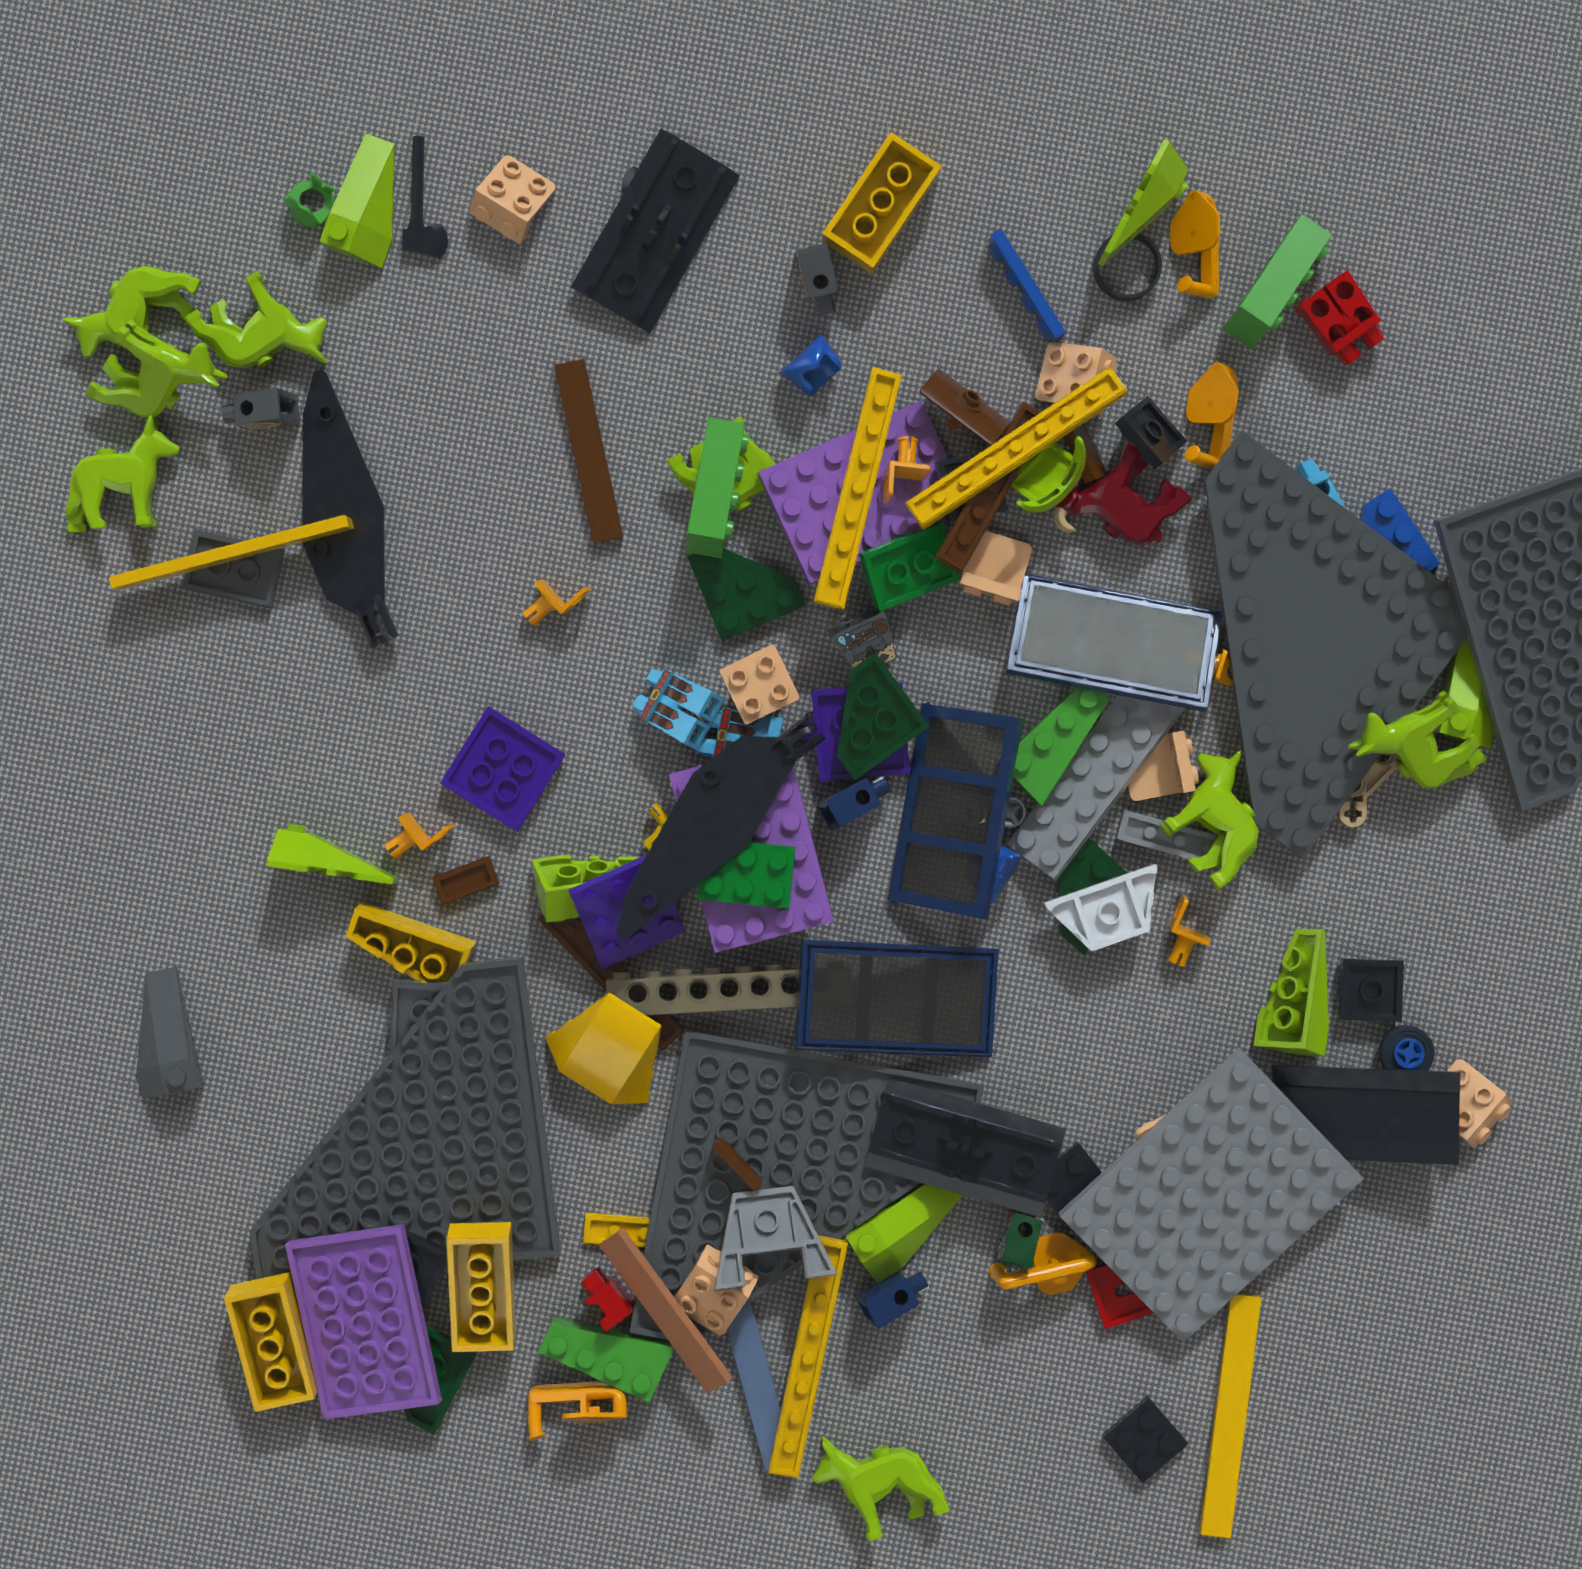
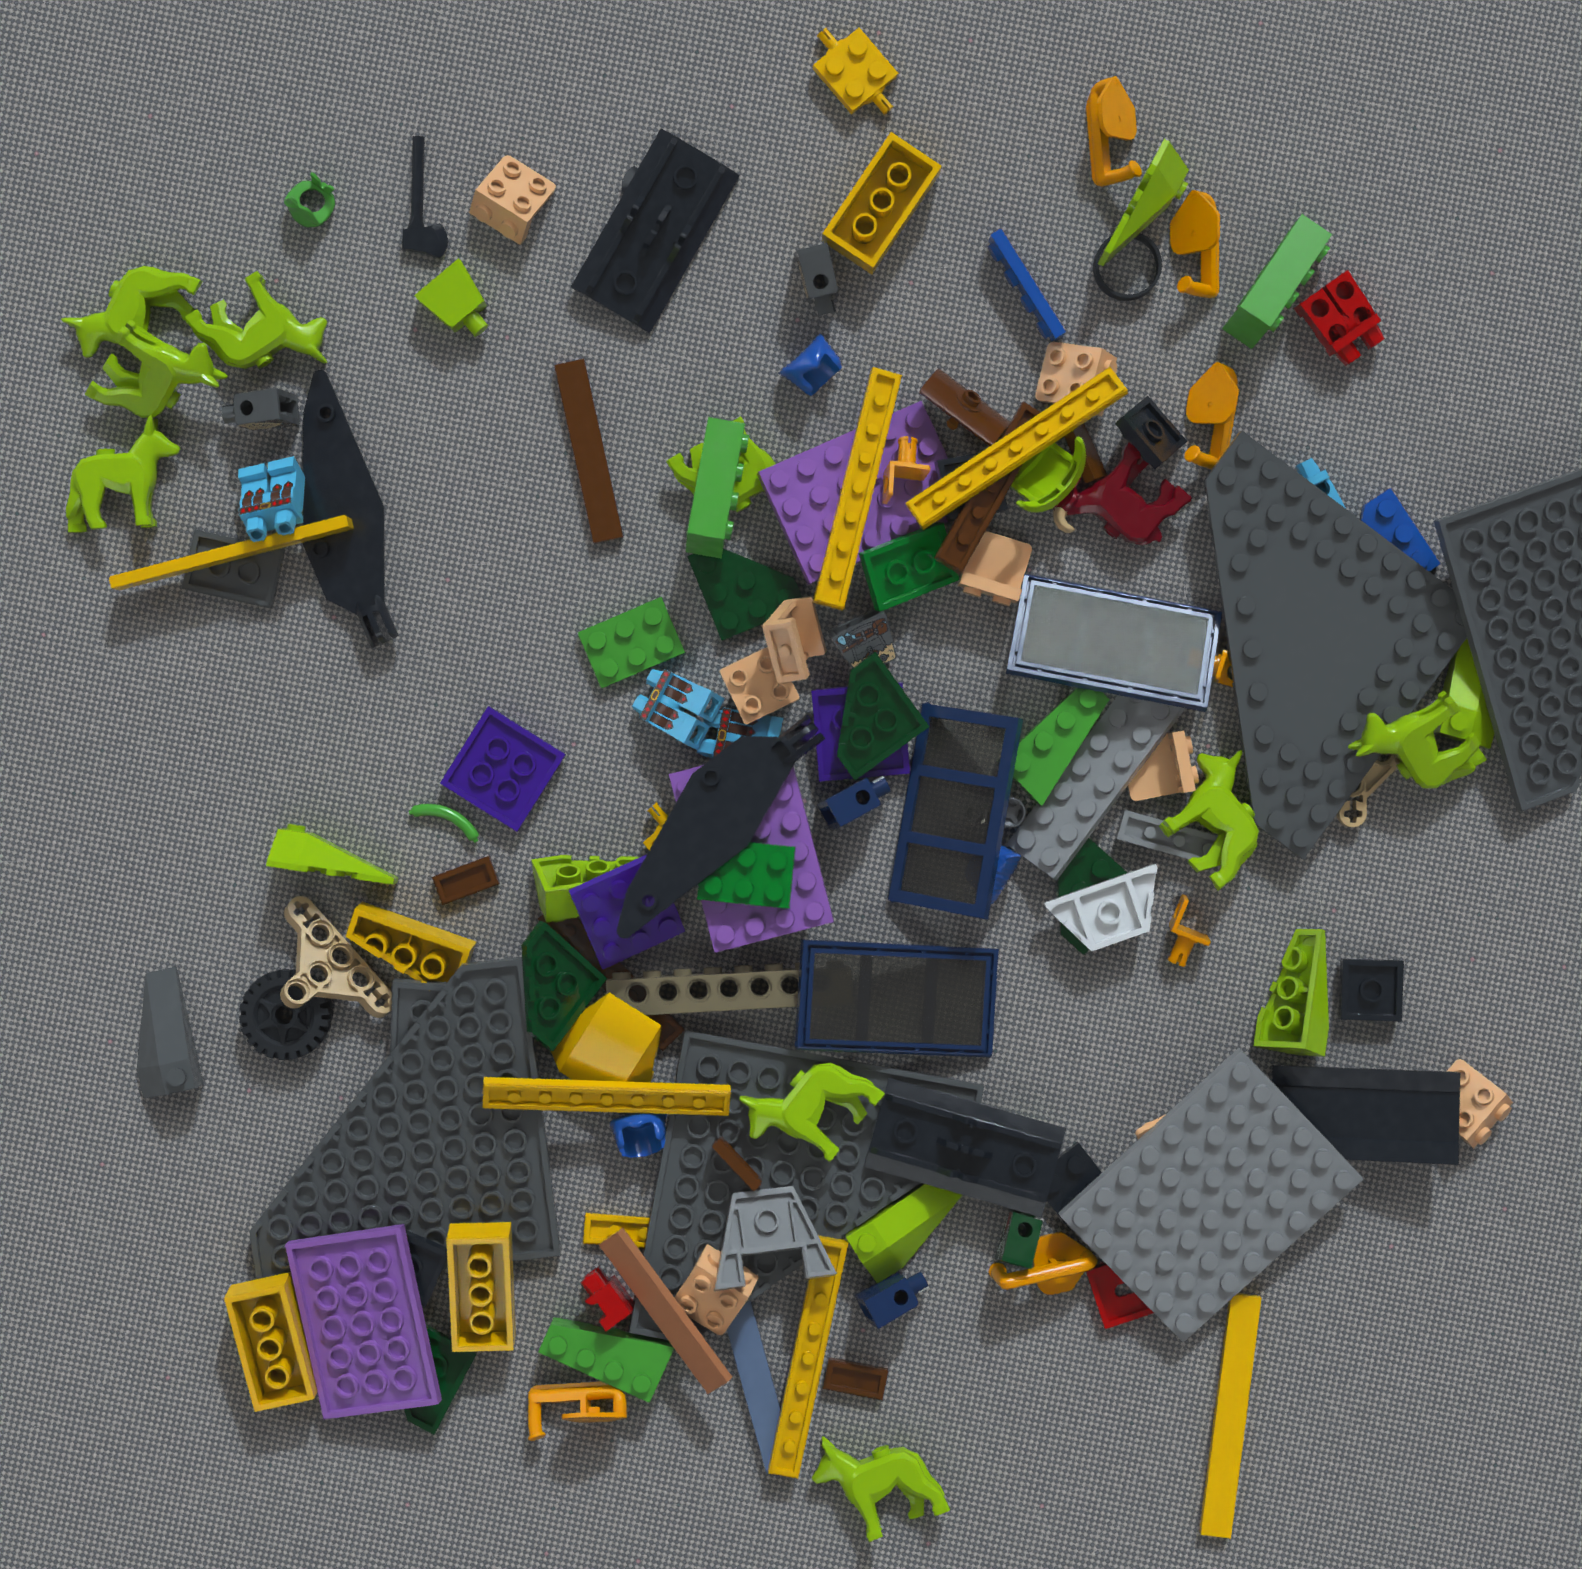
(266, 1028): none -> black wheel
(271, 497): none -> medium azure hips
(338, 976): none -> tan beam
(364, 206): lime wedge -> none
(413, 835): light orange bracket -> none
(448, 814): none -> bright green piece
(455, 299): none -> lime torso
(550, 600): light orange bracket -> none
(555, 984): none -> dark green plate
(606, 1096): none -> yellow tile
(631, 642): none -> bright green plate
(639, 1133): none -> blue hair
(793, 637): none -> light nougat panel
(804, 1104): none -> lime animal
(855, 71): none -> yellow plate
(855, 1378): none -> reddish brown tile
(1114, 116): none -> light orange piece
(1145, 1439): black plate -> none
(1418, 1054): black wheel -> none

